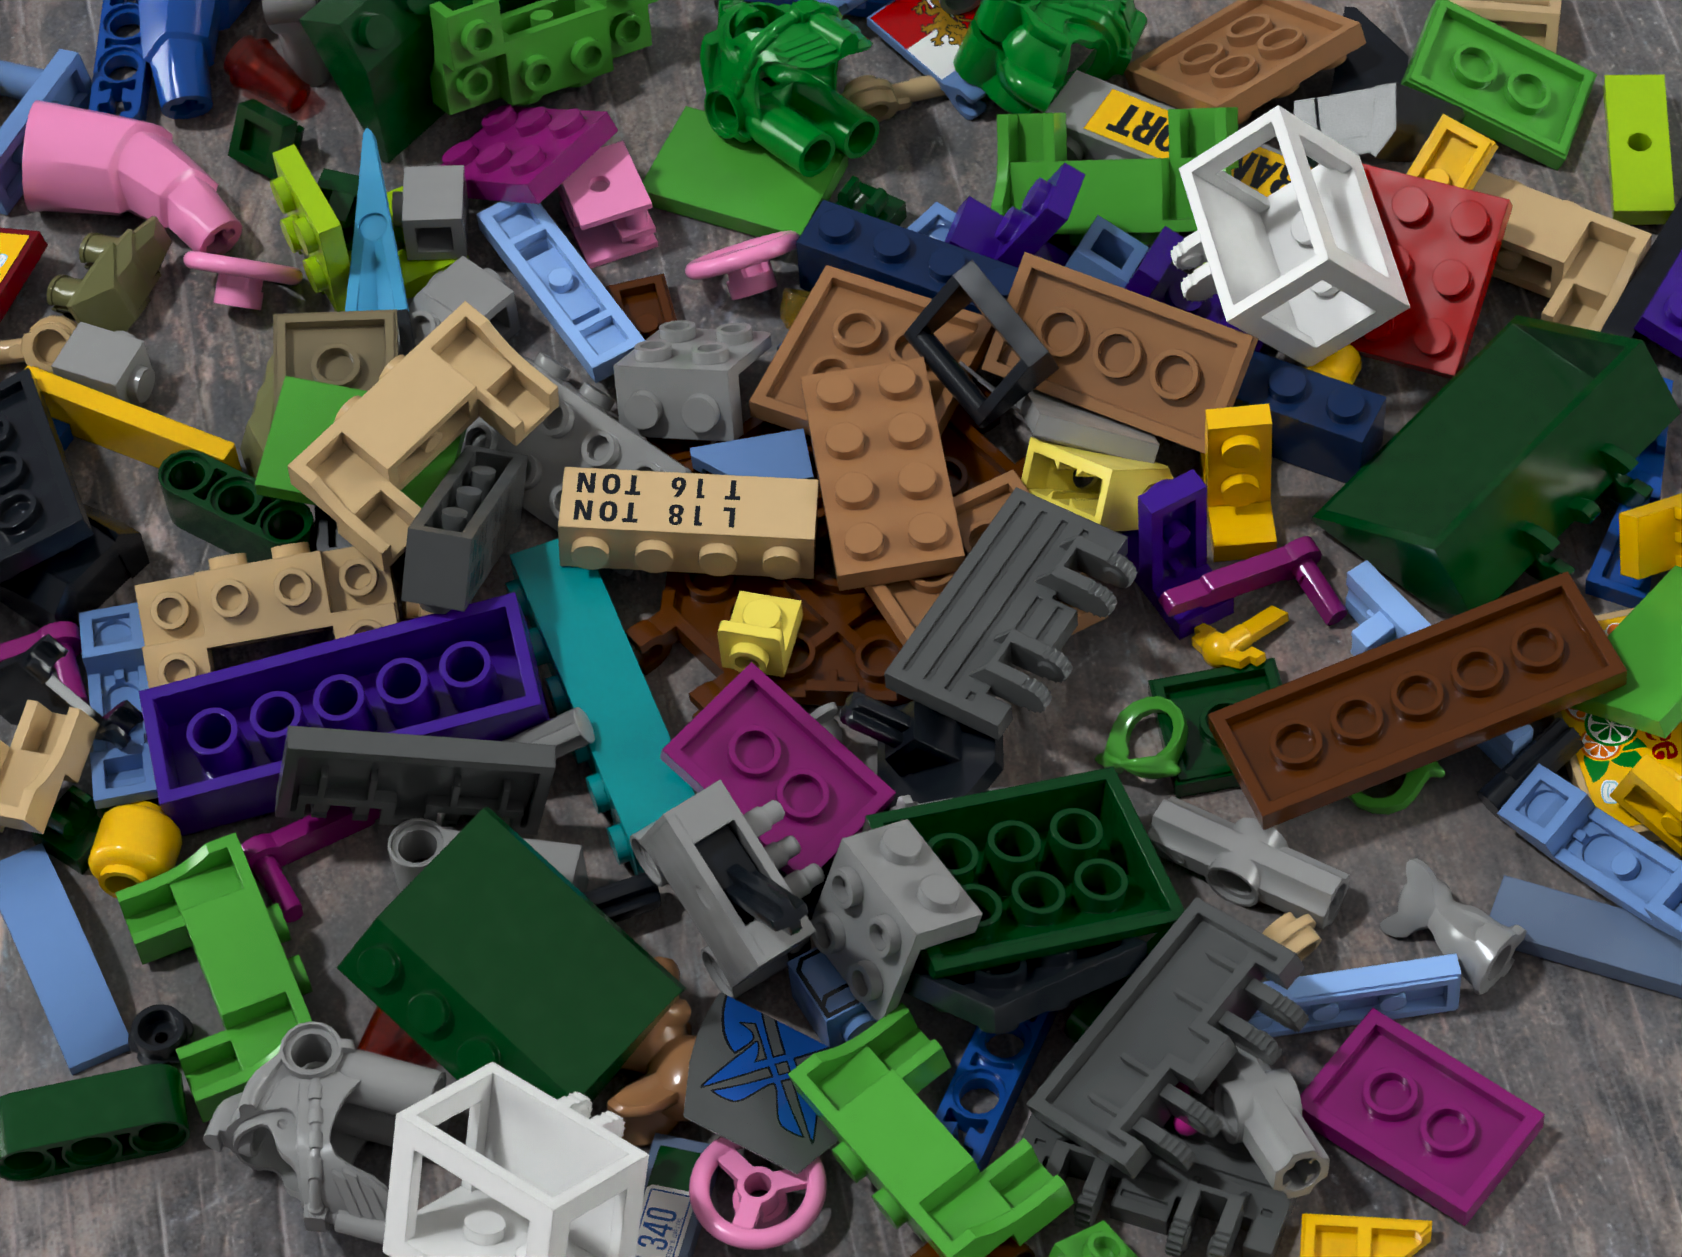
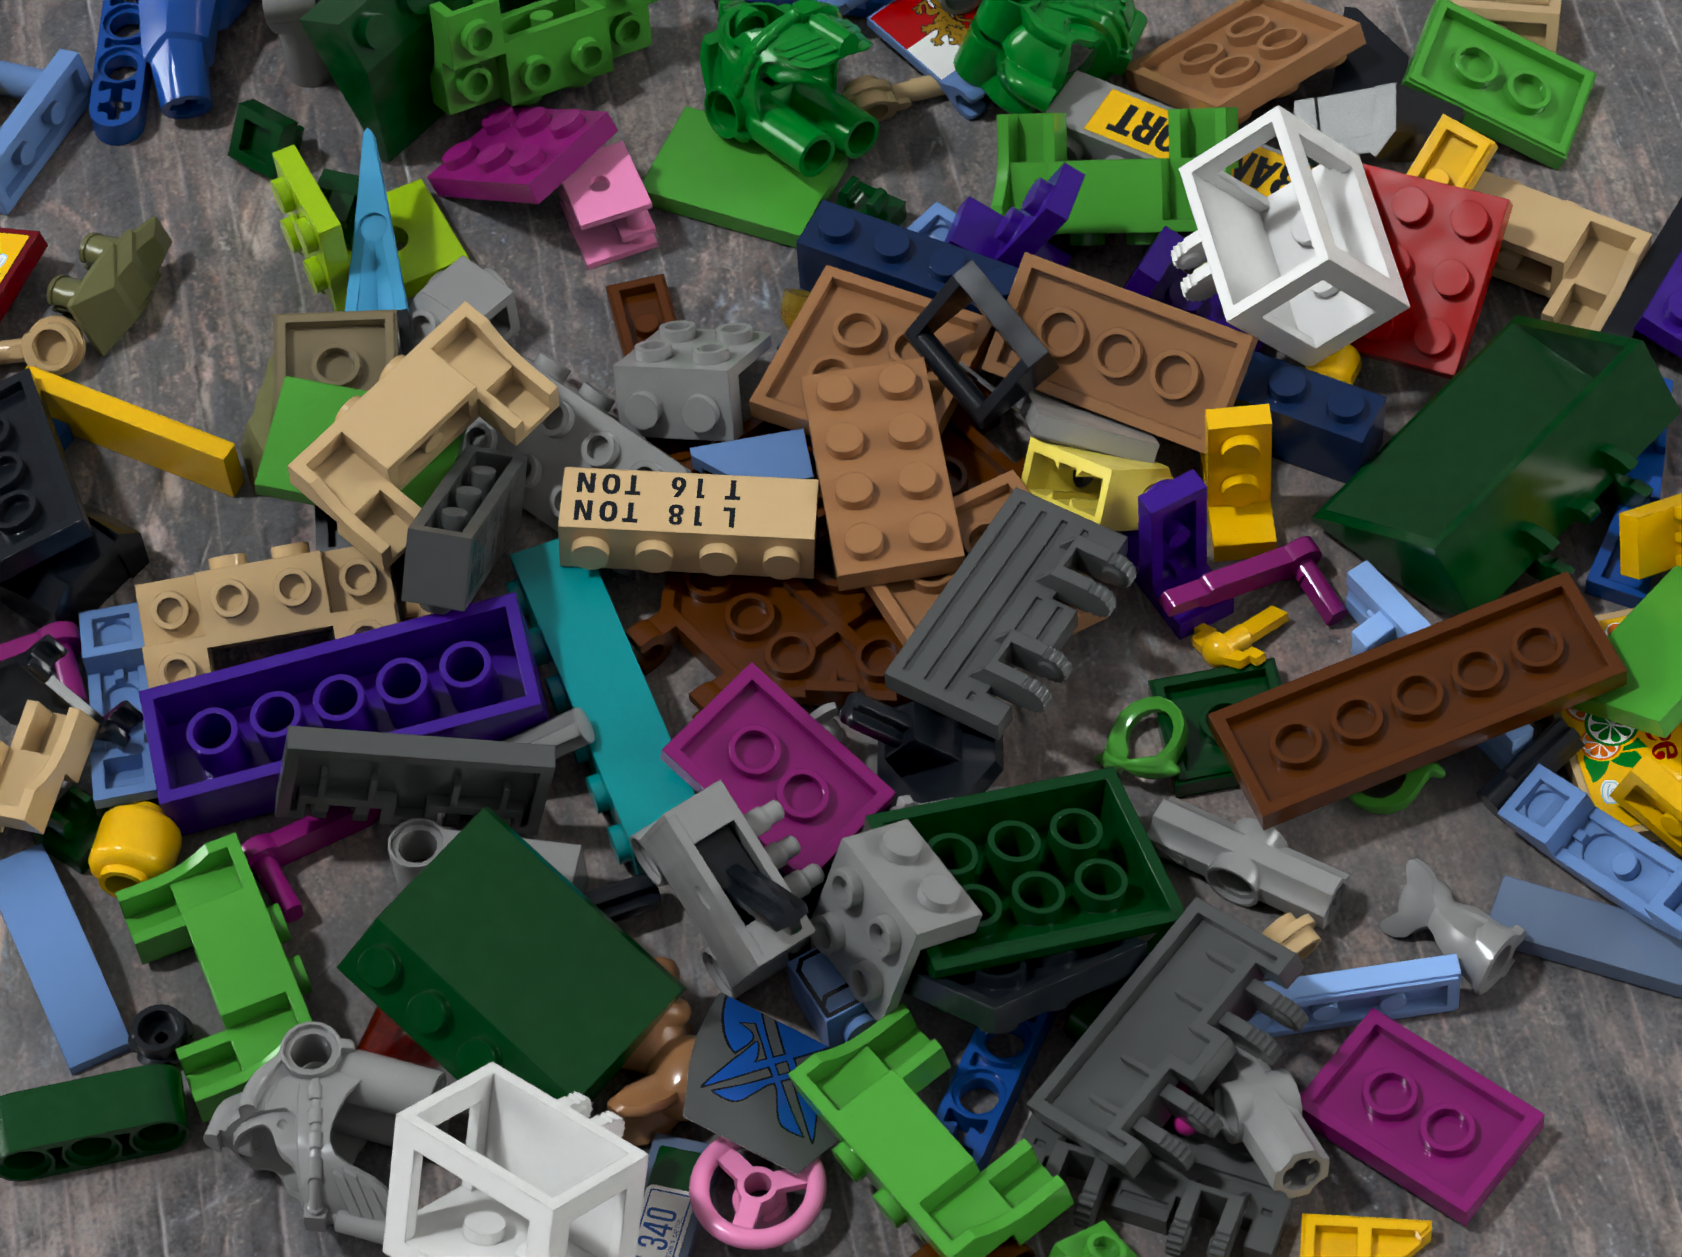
(107, 363): light grey brick -> none
(121, 165): bright pink piece -> none
(225, 510): dark green beam -> none
(241, 279): bright pink piece -> none
(264, 73): clear red cone -> none
(433, 212): light grey brick -> none
(560, 285): light blue hinge -> none
(745, 263): bright pink piece -> none
(760, 632): light yellow bracket -> none
(1107, 253): medium blue brick -> none
(1638, 149): lime tile -> none

